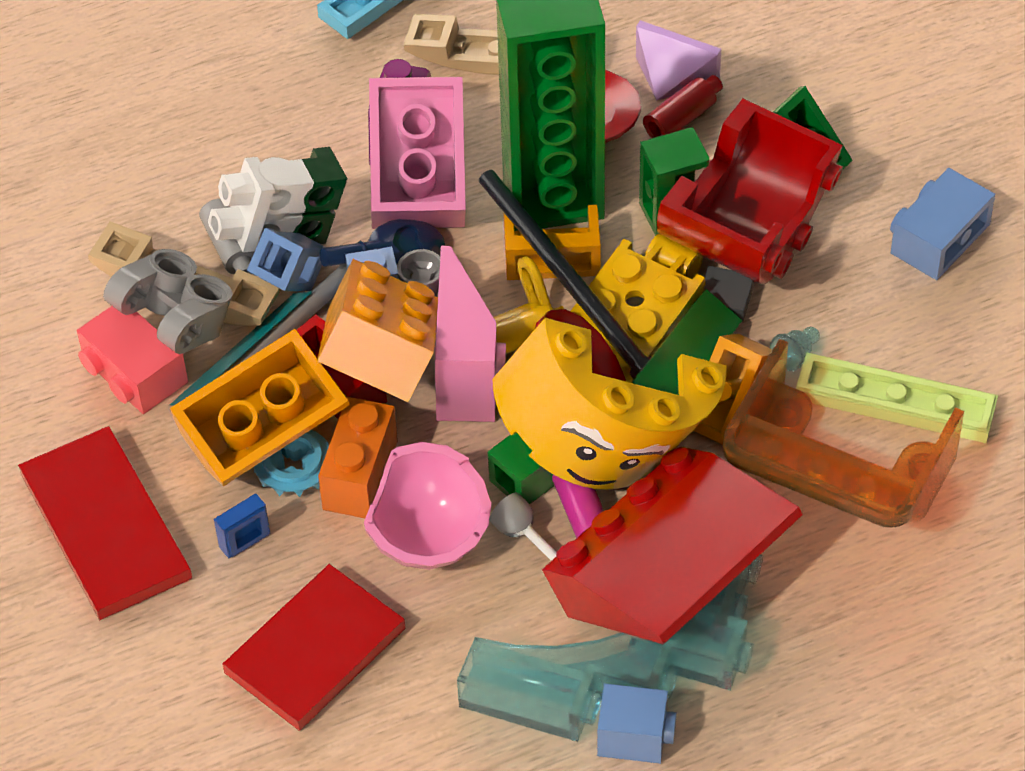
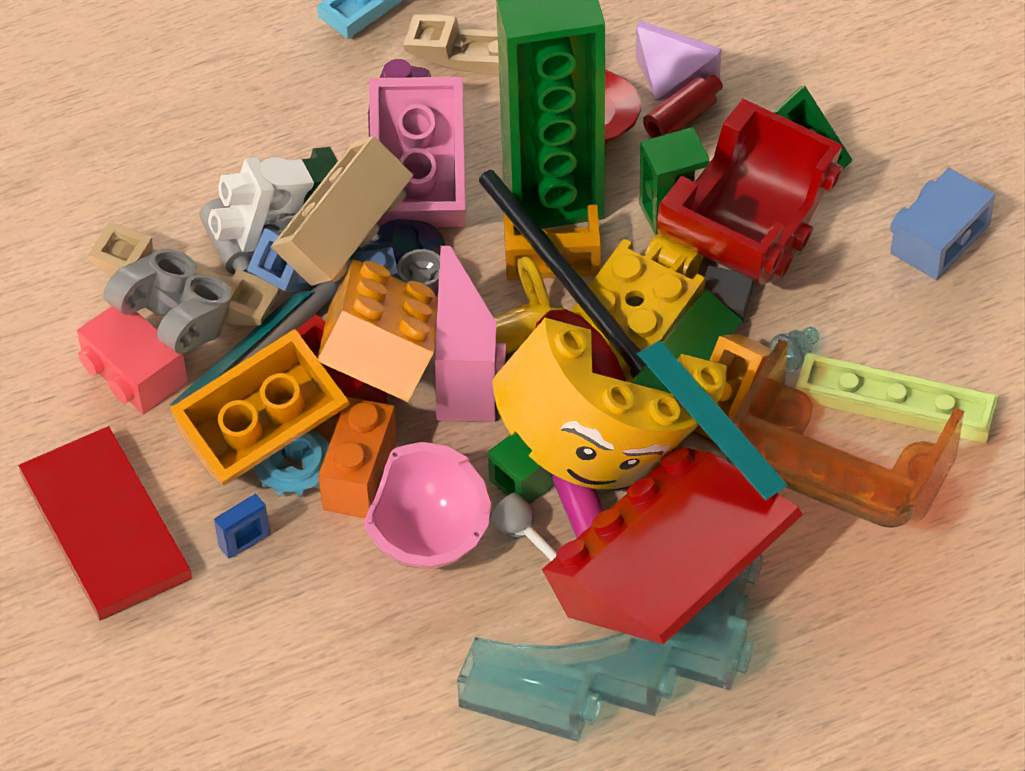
(314, 646): red tile -> none
(343, 212): none -> tan brick
(634, 723): medium blue brick -> none
(712, 419): none -> teal sticker

